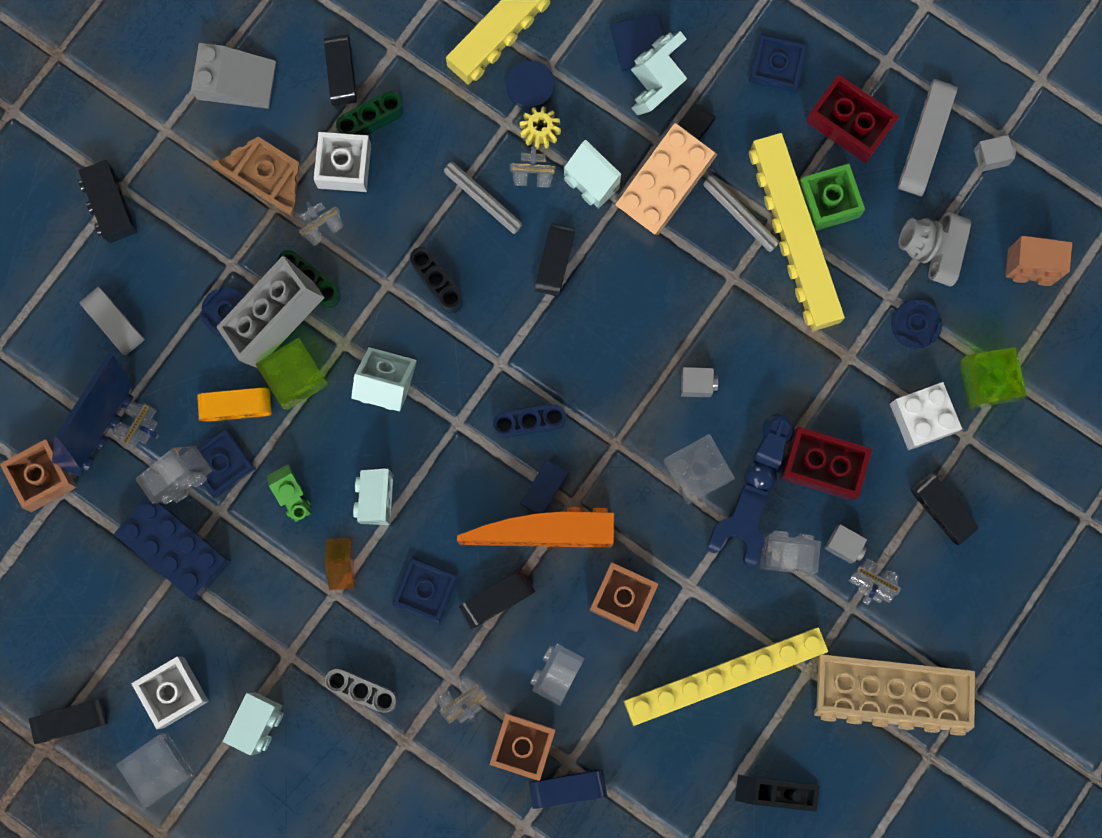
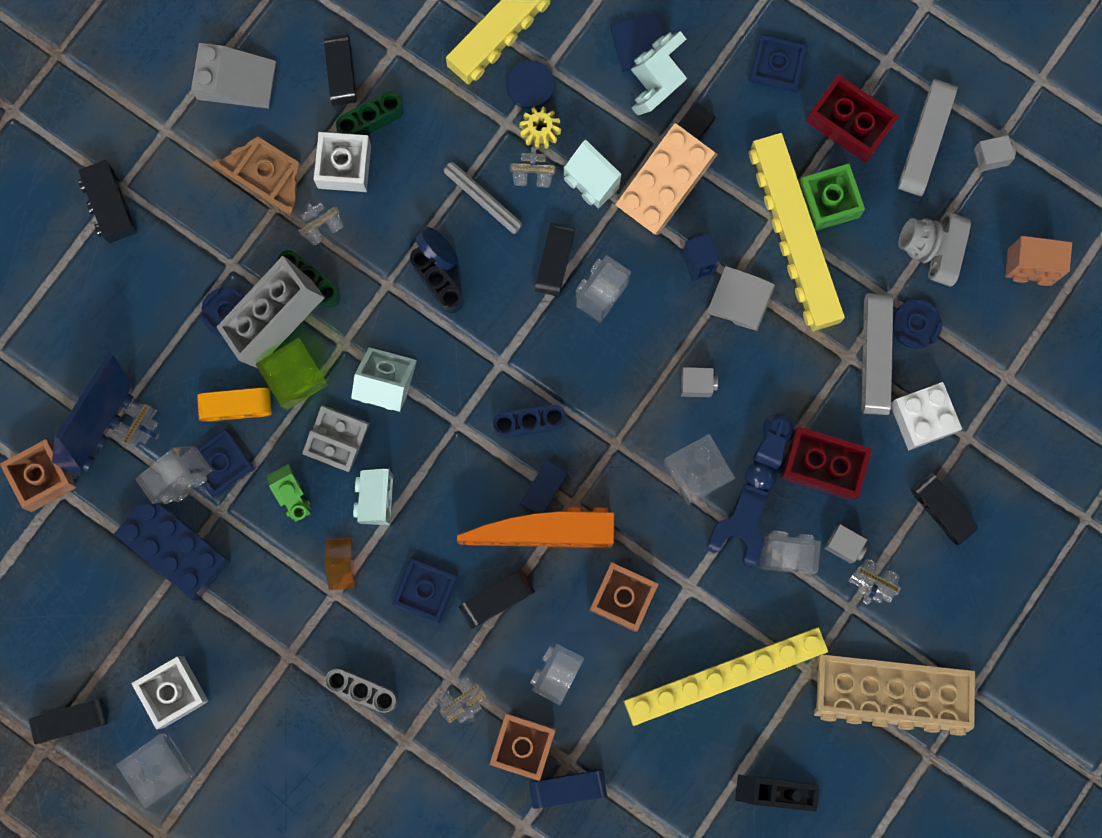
(112, 321): light grey beam -> none
(253, 724): light aqua brick -> none
(336, 438): none -> light grey slope
(436, 246): none -> dark blue tile
(602, 288): none -> clear brick
(700, 256): none -> dark blue brick
(740, 212): light grey axle -> none
(741, 298): none -> light grey slope
(877, 354): none -> light grey beam
(992, 378): clear neon green brick -> none

